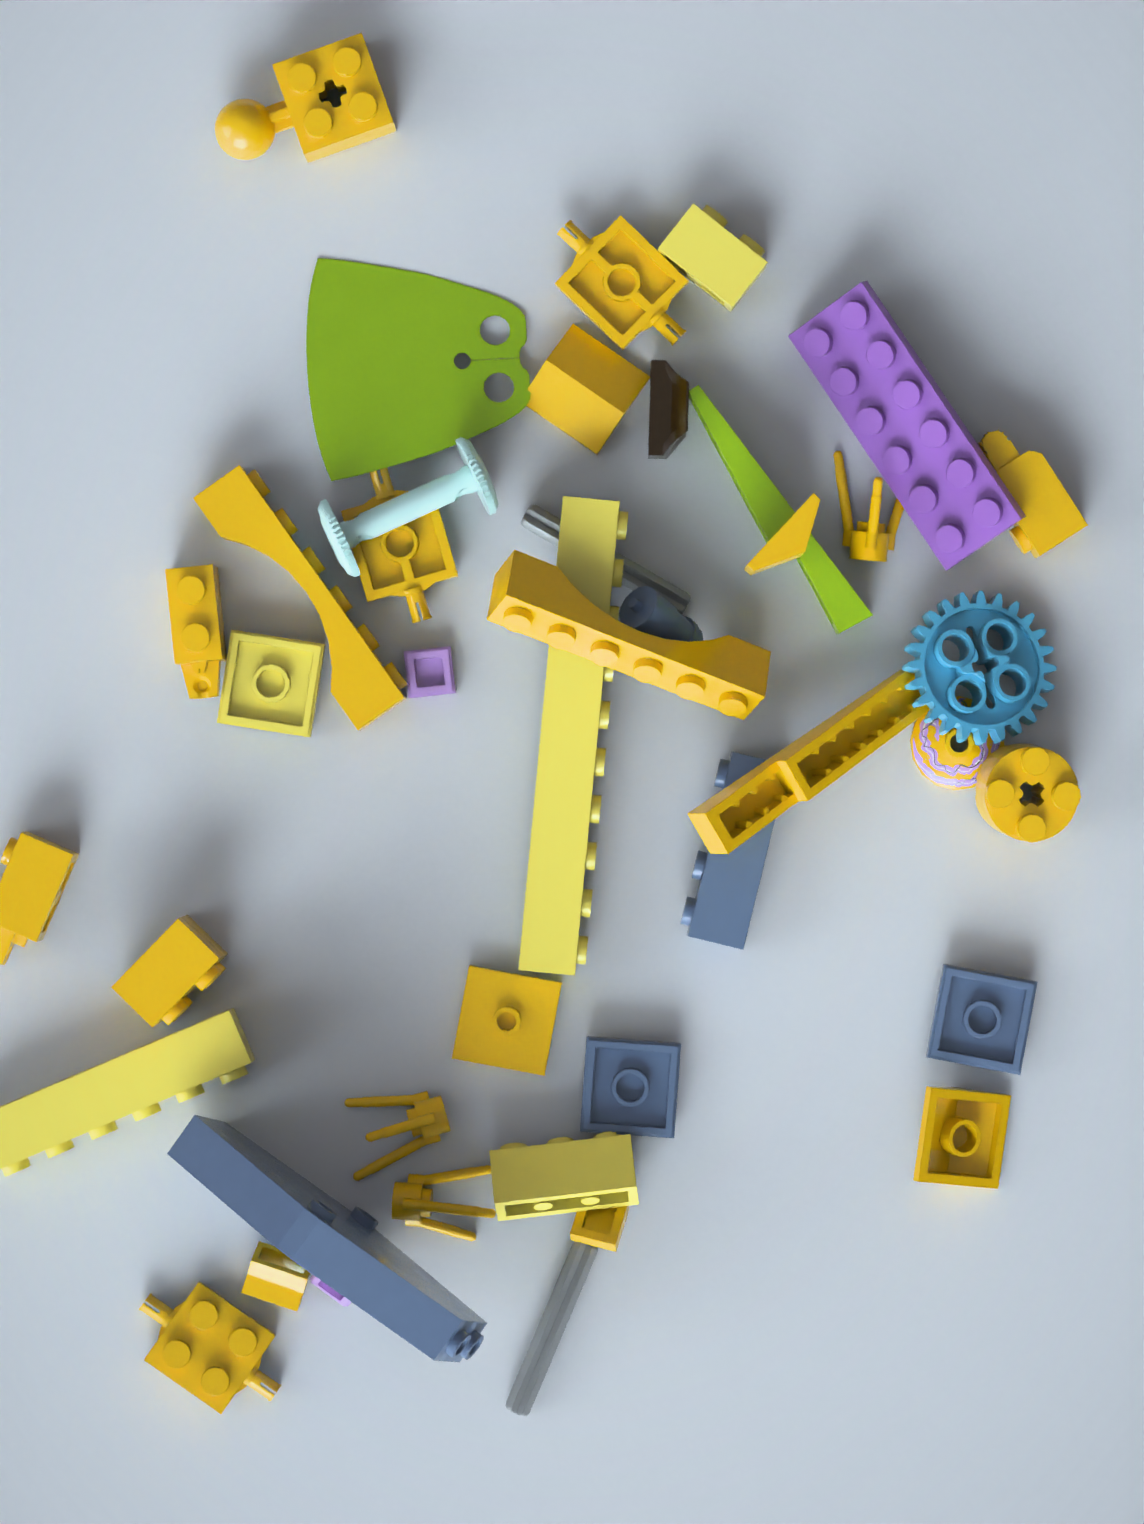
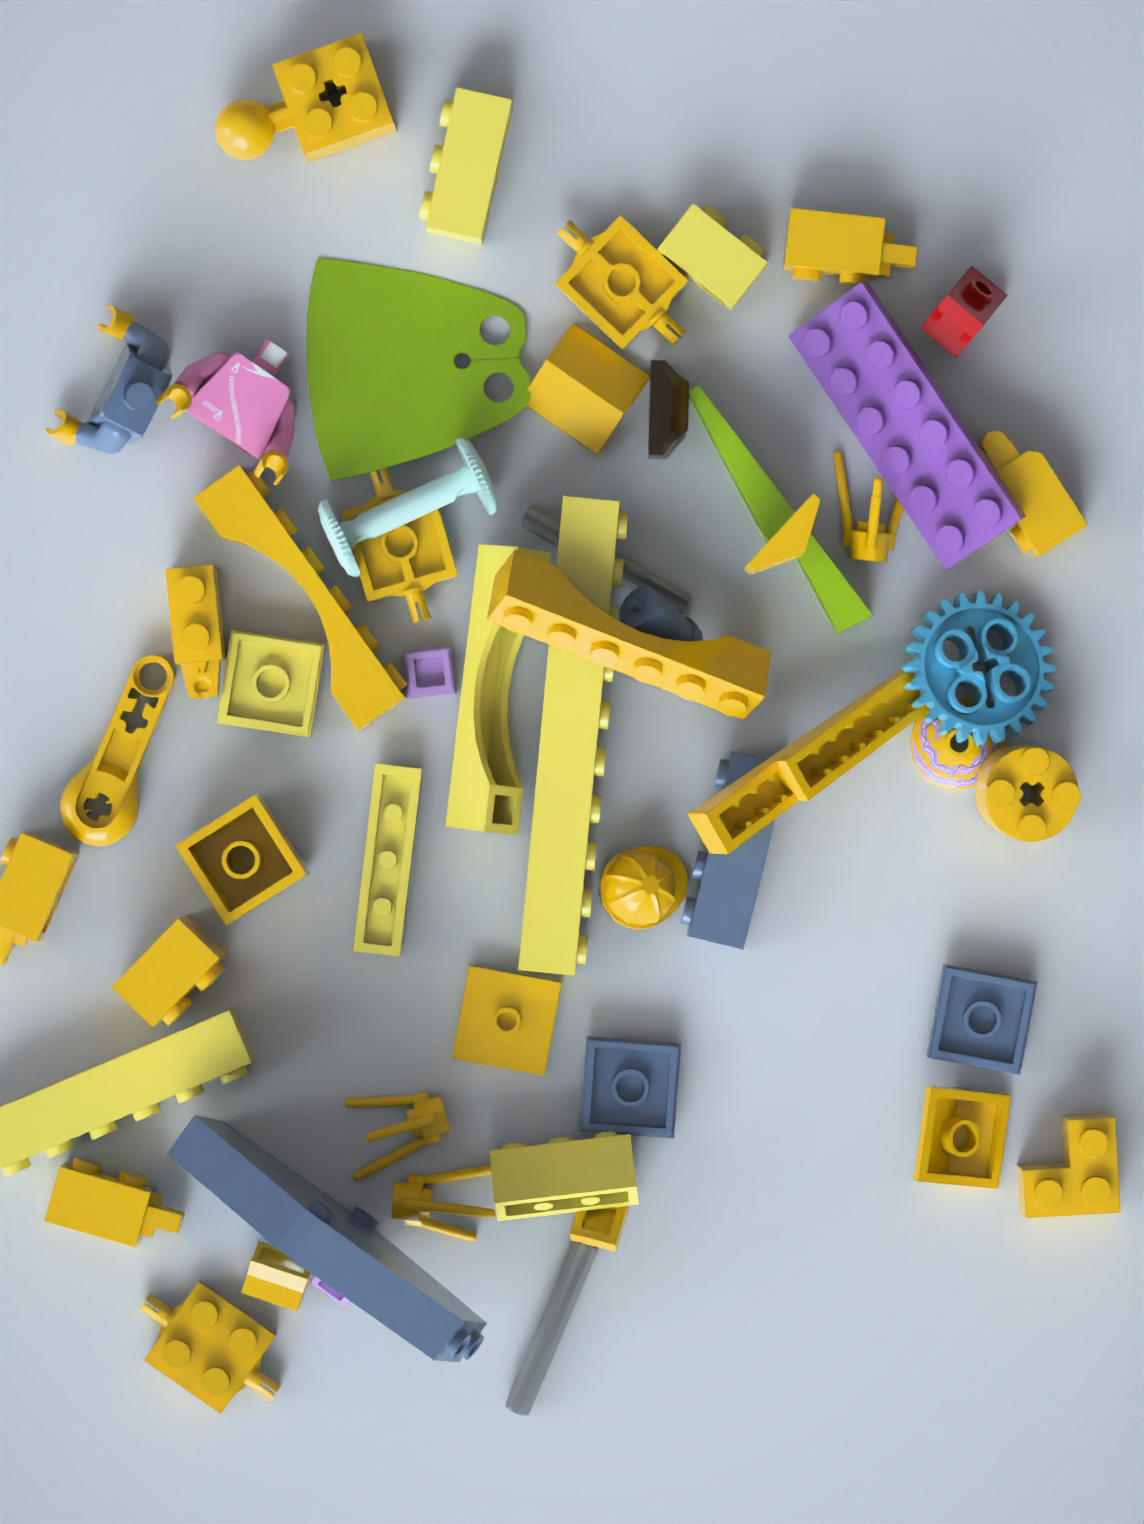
(108, 1204): none -> yellow hinge
(116, 766): none -> yellow beam
(129, 394): none -> sand blue torso
(241, 403): none -> bright pink torso
(242, 859): none -> yellow brick
(387, 859): none -> light yellow plate
(466, 165): none -> light yellow brick
(484, 778): none -> light yellow arch
(643, 886): none -> yellow piece
(842, 247): none -> yellow hinge
(963, 311): none -> red brick
(1084, 1181): none -> yellow brick

